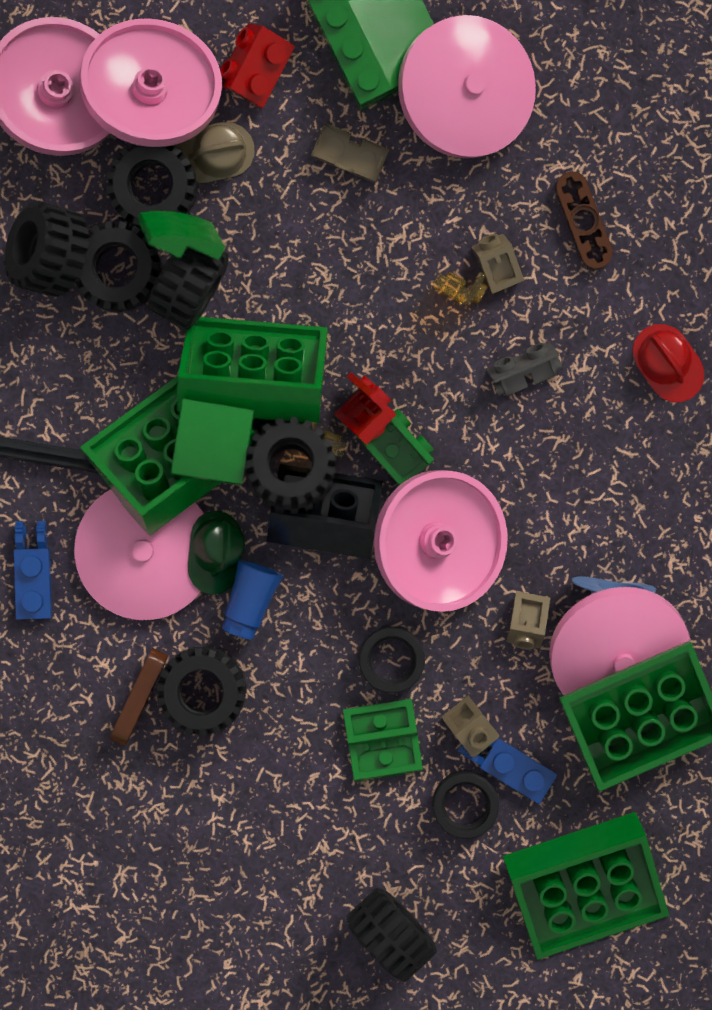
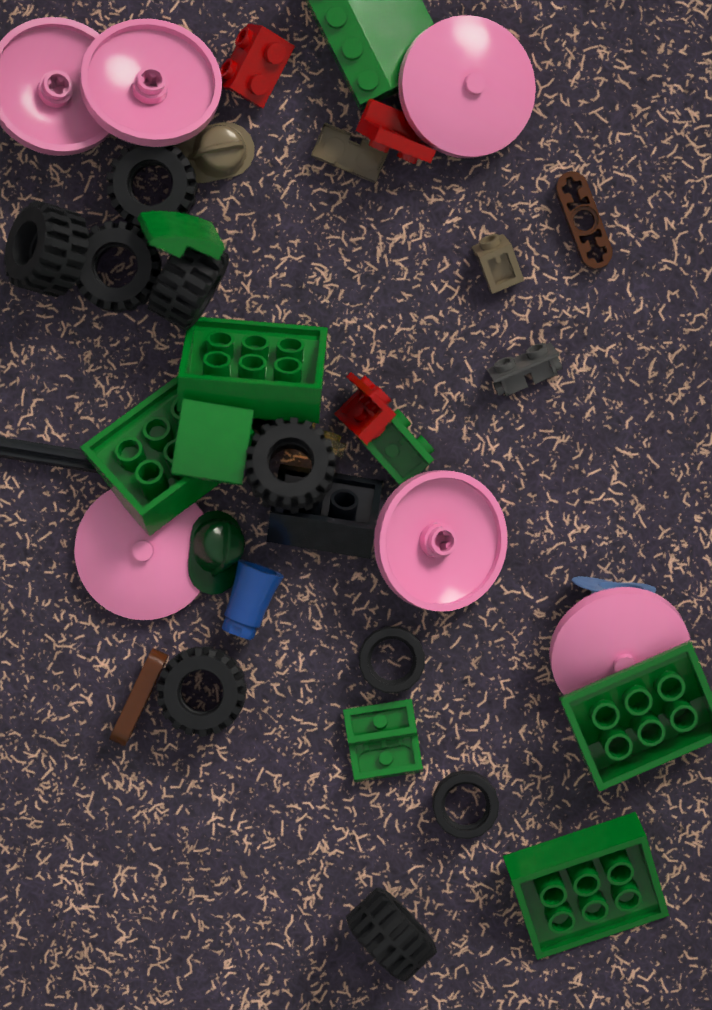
(32, 574): blue hinge -> none
(389, 129): none -> red bracket
(453, 288): clear yellow bracket -> none
(470, 726): dark tan bracket -> none
(515, 769): blue hinge -> none
(528, 620): dark tan bracket -> none
(668, 363): red piece -> none

